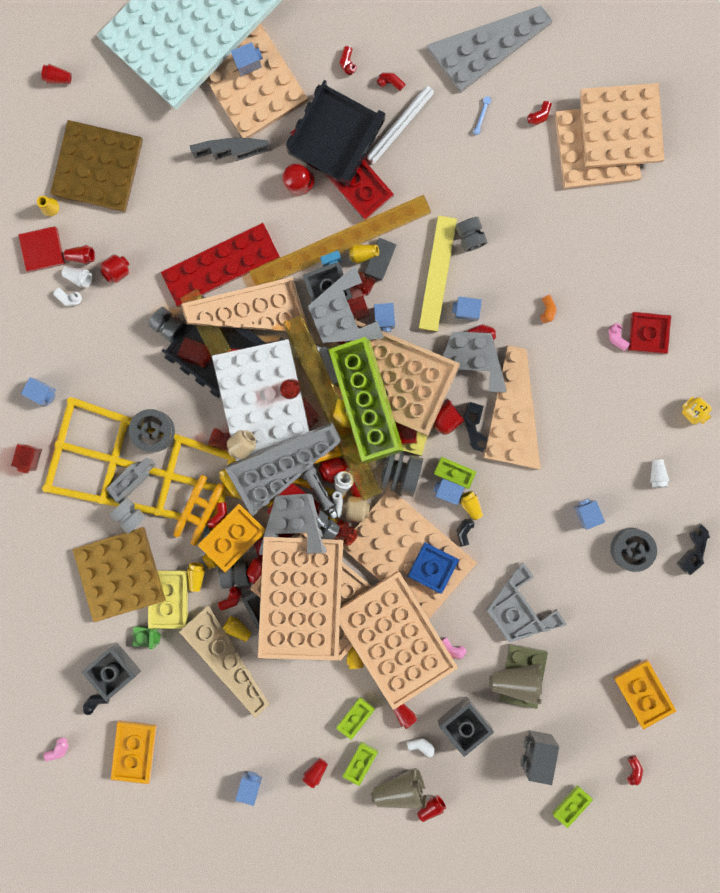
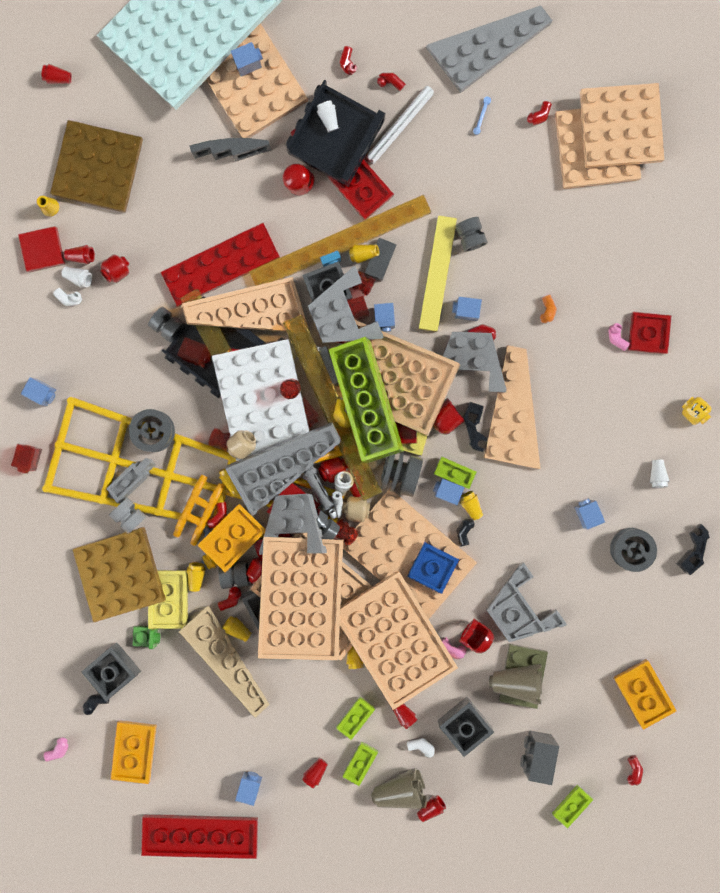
(200, 836): none -> red plate
(328, 115): none -> white cone
(477, 637): none -> red helmet

